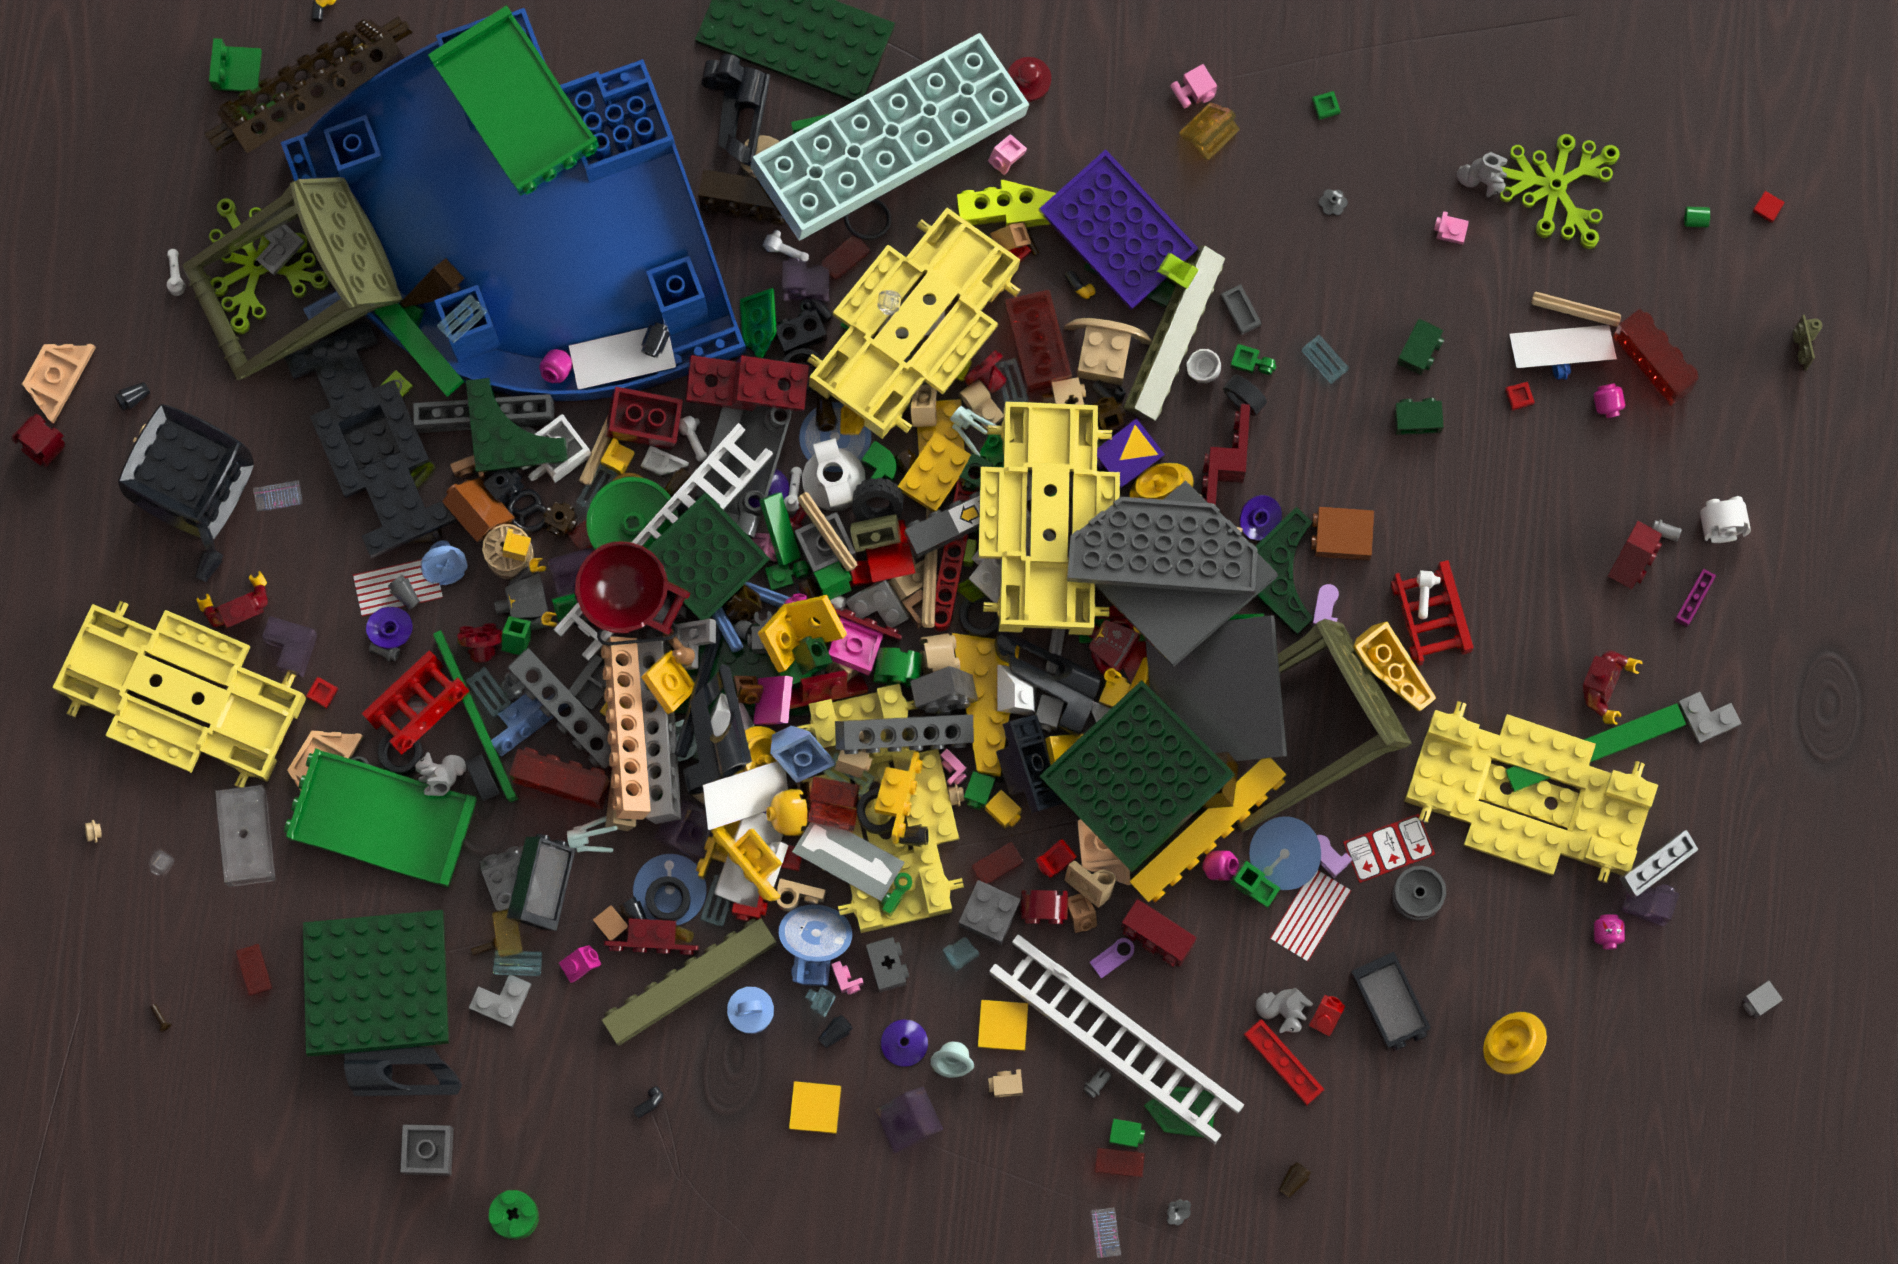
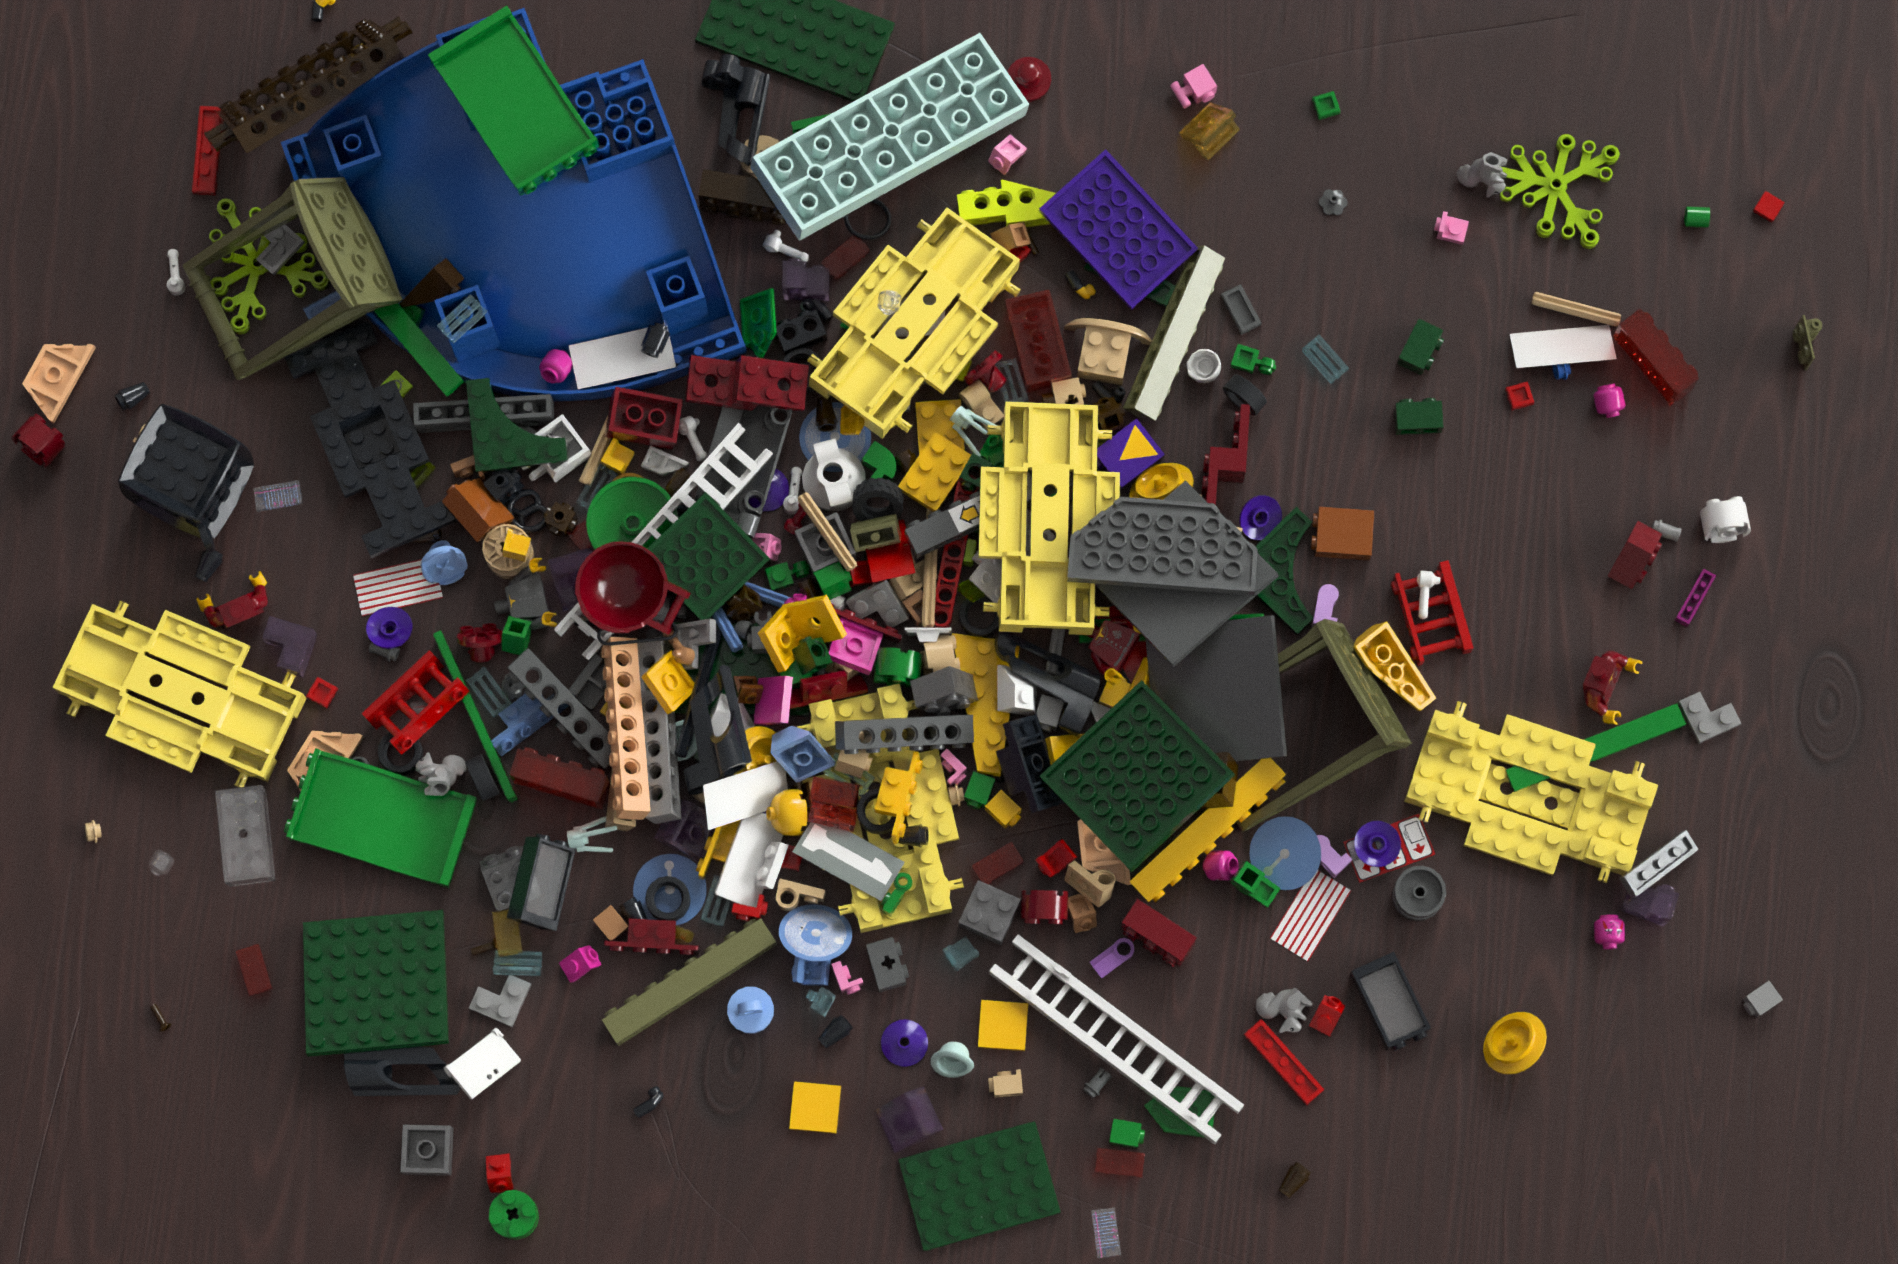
(206, 156): none -> red tile
(234, 67): green bracket -> none
(404, 592): dark grey cone -> none
(475, 1067): none -> white door
(499, 1173): none -> red bracket
(564, 605): green tile -> none
(753, 857): yellow bracket -> none
(780, 528): green tile -> none
(924, 407): tan plate -> none
(927, 634): none -> white piece
(979, 1186): none -> dark green plate
(1177, 270): lime panel -> none
(1178, 1211): dark grey plant -> none
(1377, 832): none -> dark purple dish

